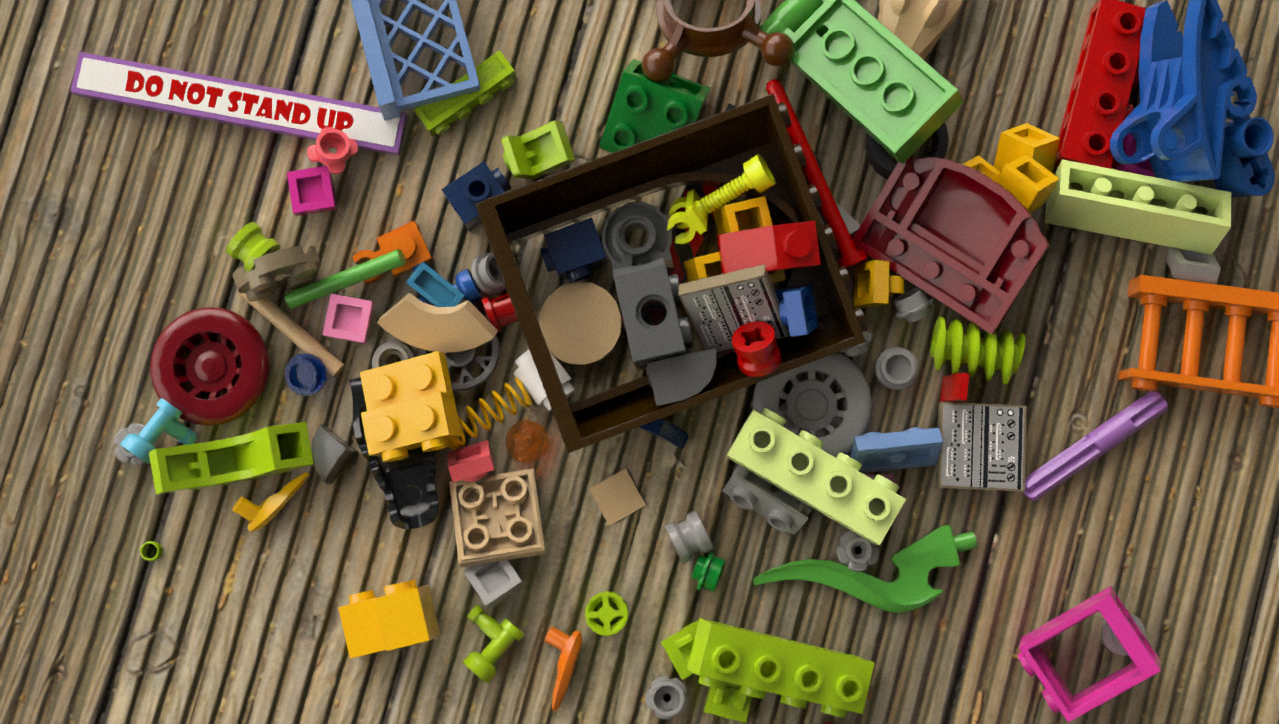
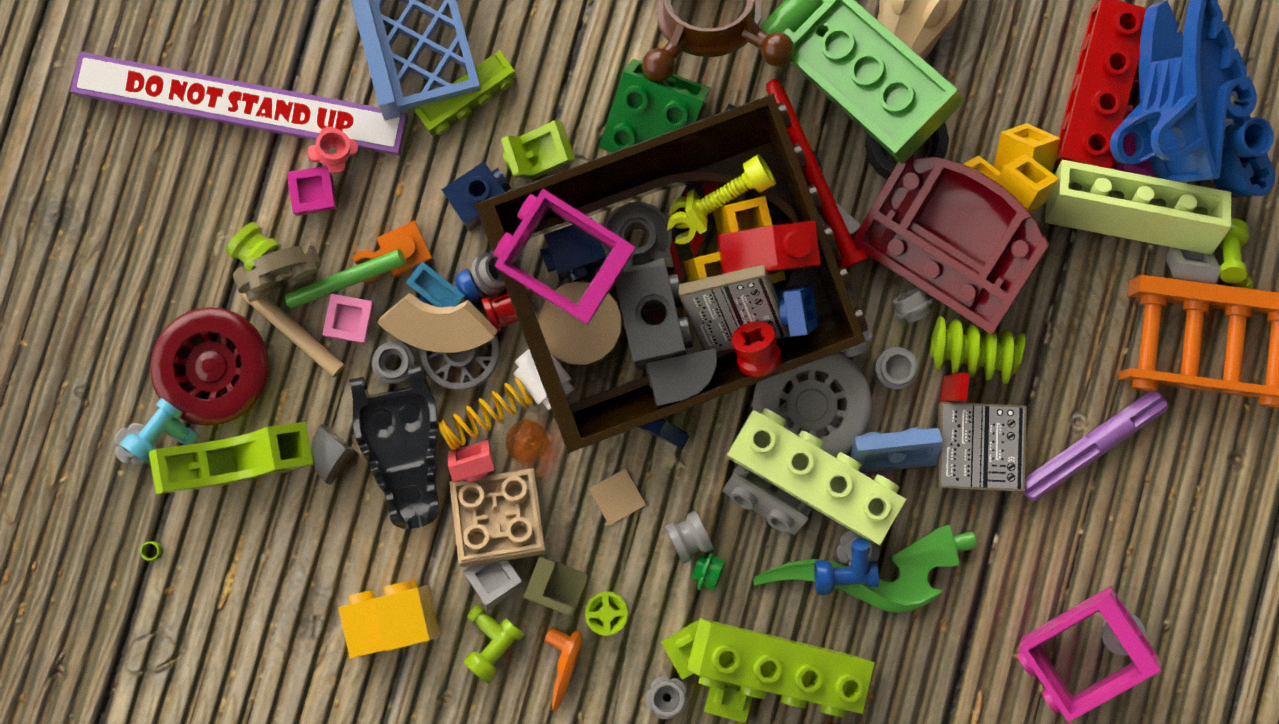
(270, 507): yellow bar -> none
(305, 374): clear blue plate -> none
(409, 407): yellow plate -> none
(531, 214): none -> dark pink window
(556, 586): none -> olive panel
(860, 572): none -> blue piece
(874, 284): yellow tile -> none
(1233, 268): none -> lime piece

